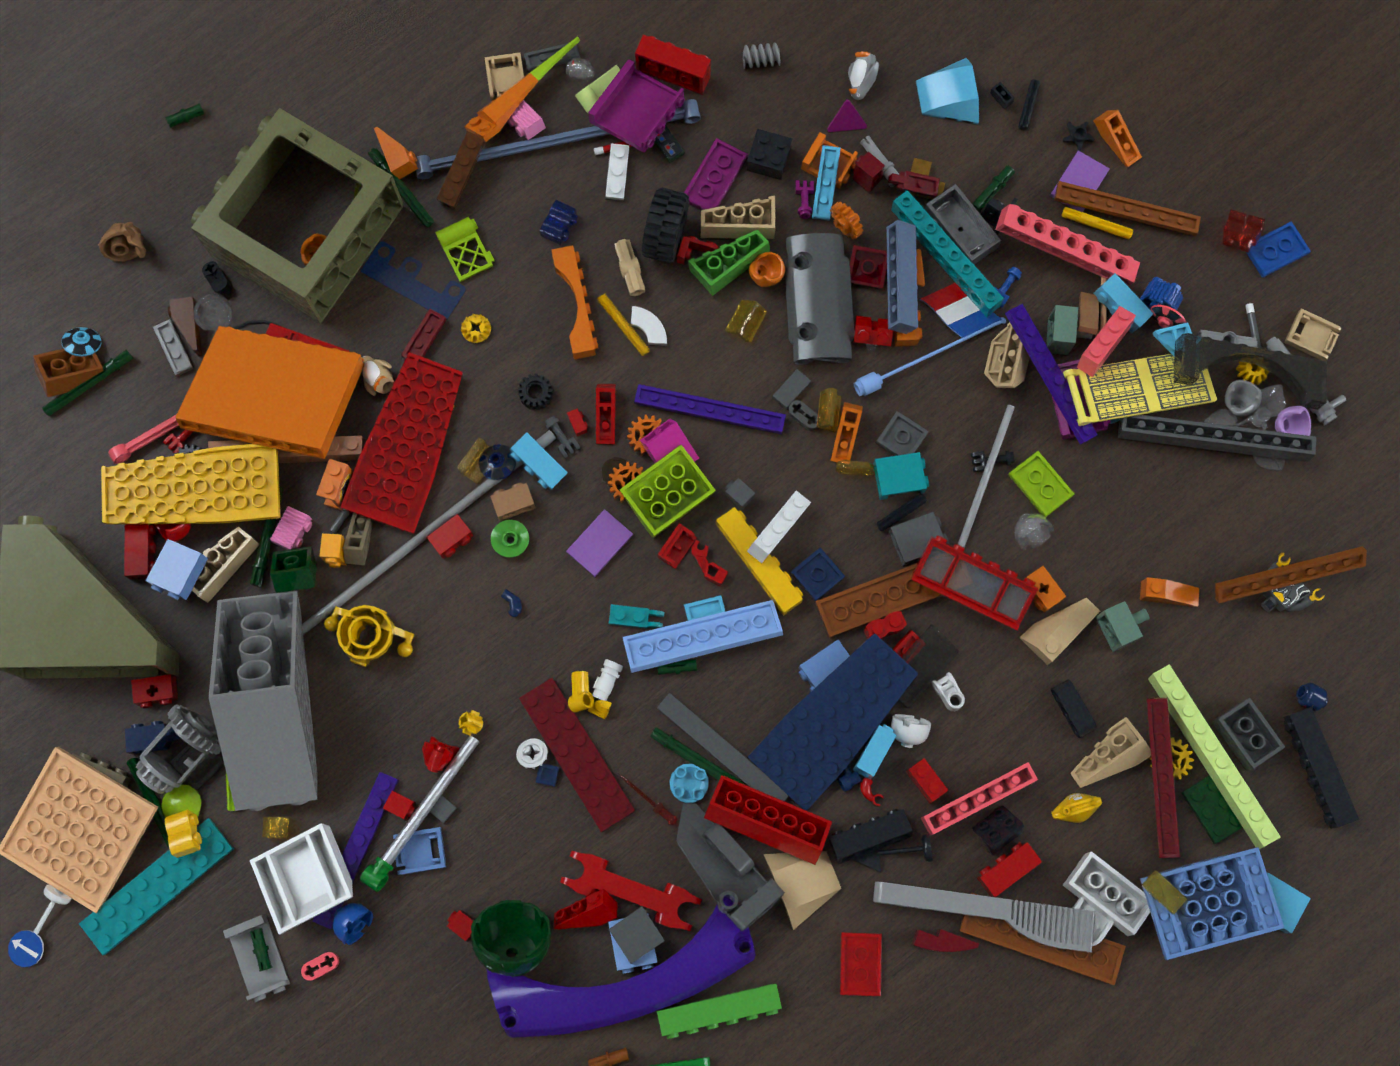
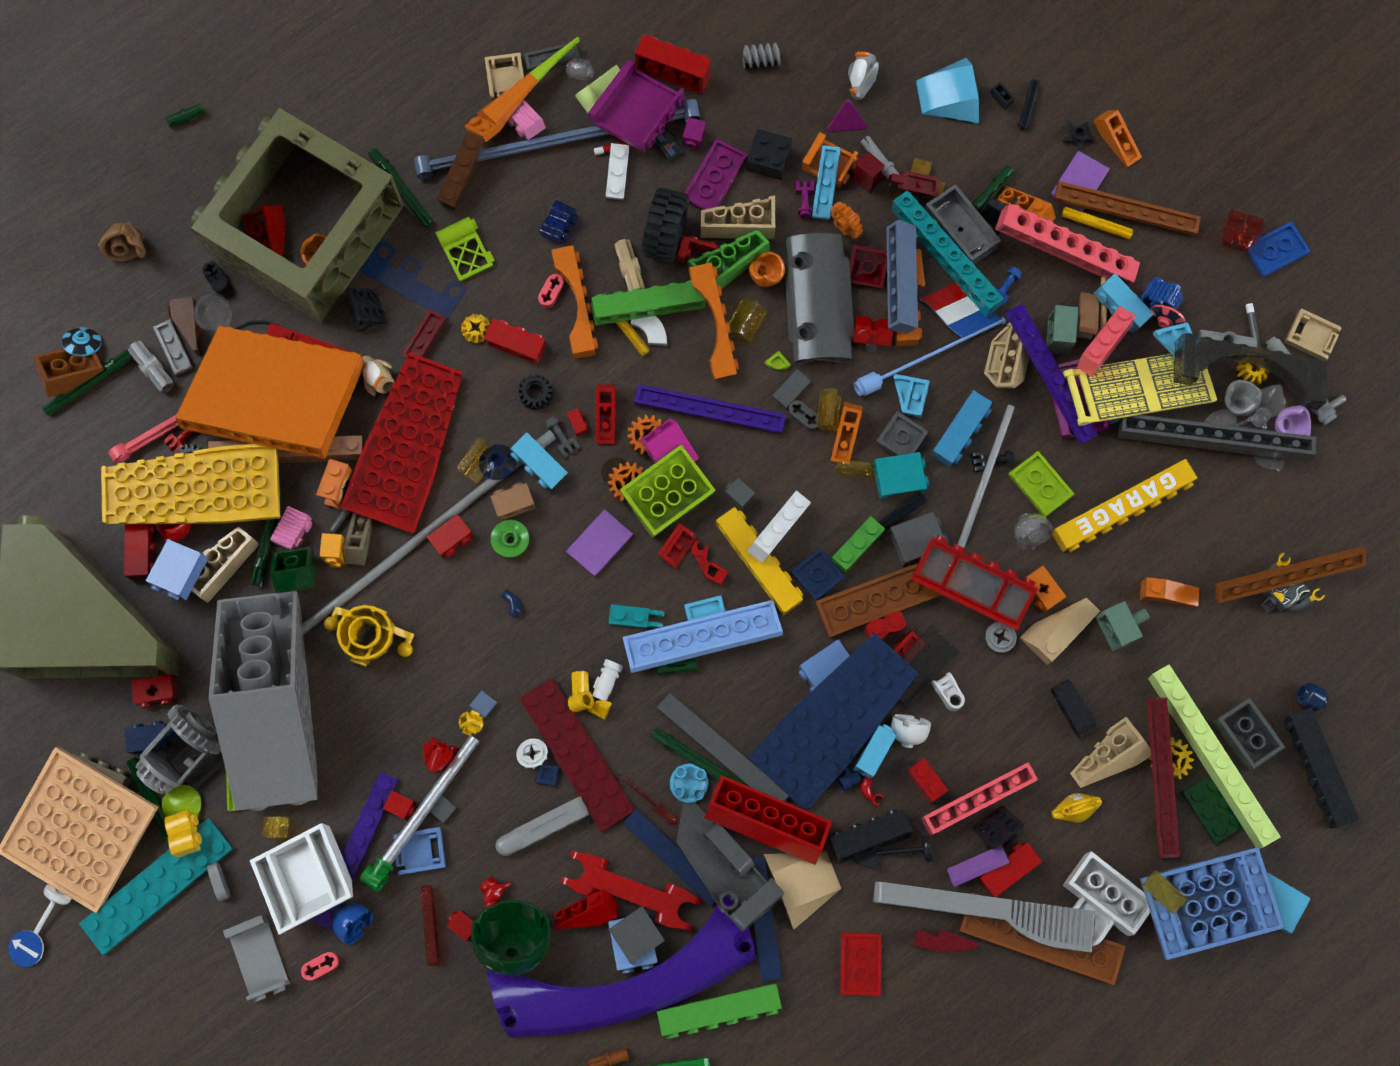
(151, 366): none -> light grey piece
(218, 881): none -> light grey beam
(260, 949): dark green pin -> none
(267, 227): none -> red wedge
(364, 307): none -> black bracket
(399, 159): orange slope -> none
(429, 924): none -> clear red beam
(483, 704): none -> sand blue tile
(492, 891): none -> red animal
(515, 341): none -> red brick
(542, 827): none -> light grey piece
(547, 288): none -> coral beam
(645, 303): none -> bright green brick
(667, 852): none -> dark blue tile
(694, 133): none -> magenta brick
(704, 282): none -> orange arch
(766, 936): none -> dark blue tile
(777, 362): none -> lime tile
(857, 545): none -> bright green brick
(911, 394): none -> medium azure wing
(961, 429): none -> dark azure brick
(977, 865): none -> medium lavender tile
(1009, 635): none -> light grey gear
(1027, 203): none -> orange slope
(1124, 505): none -> yellow brick

